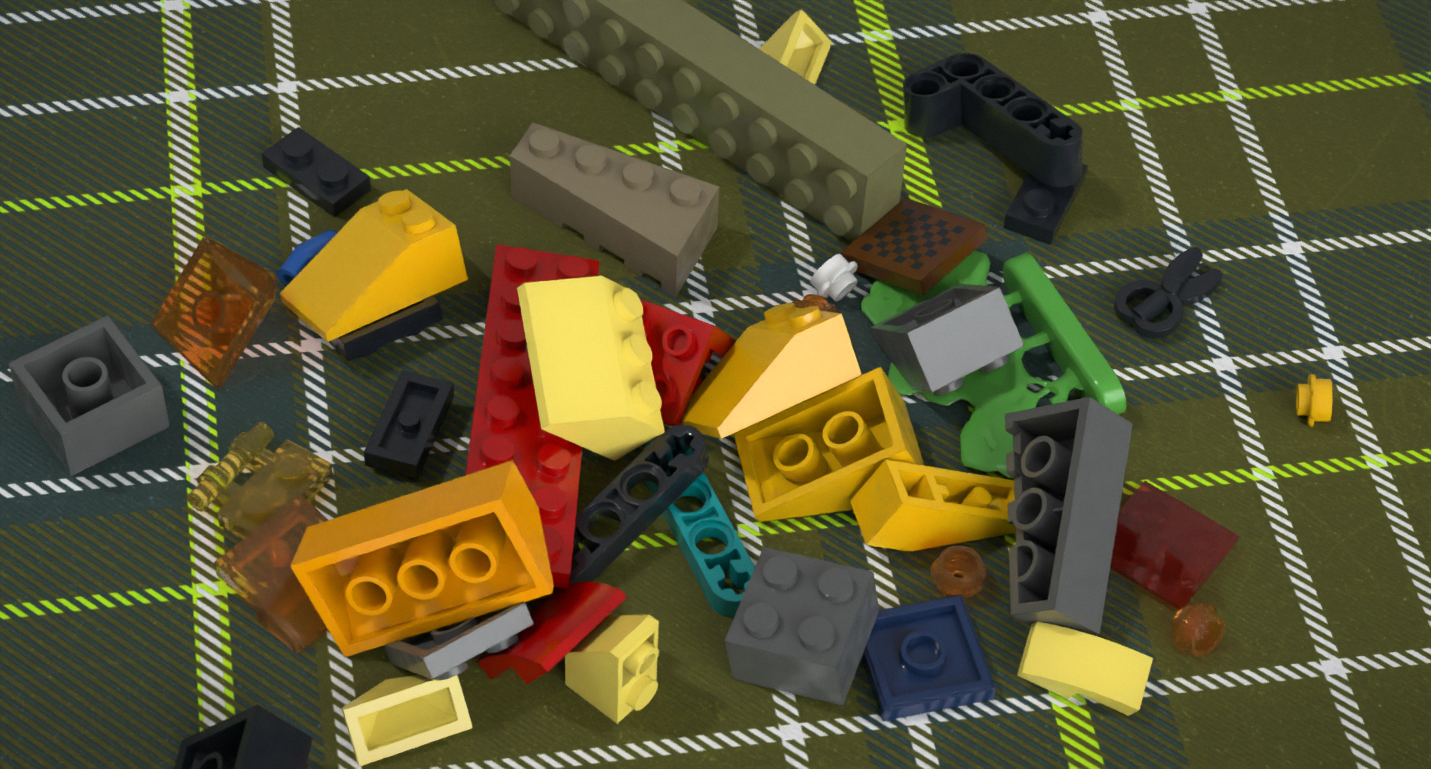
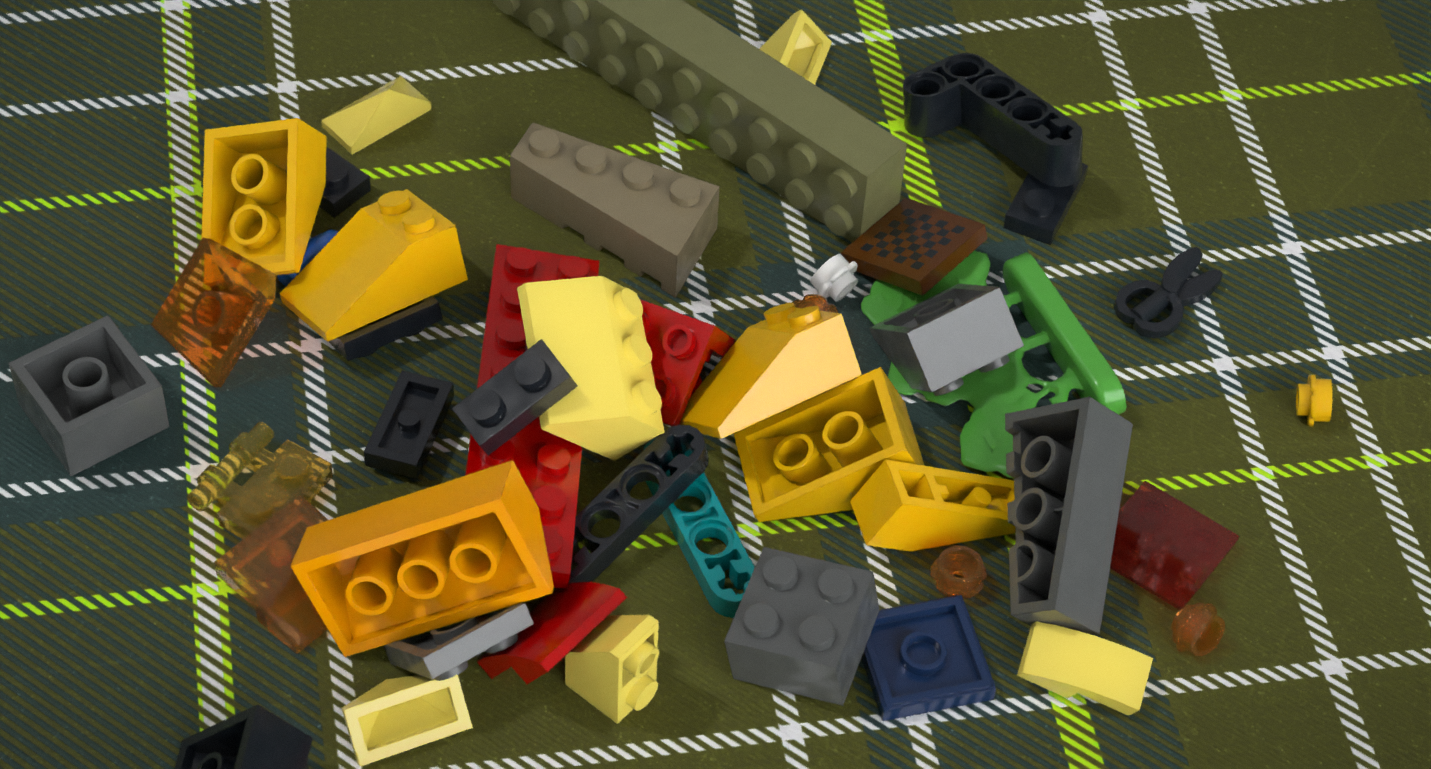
(264, 190): none -> yellow slope
(376, 115): none -> light yellow slope
(514, 397): none -> black plate

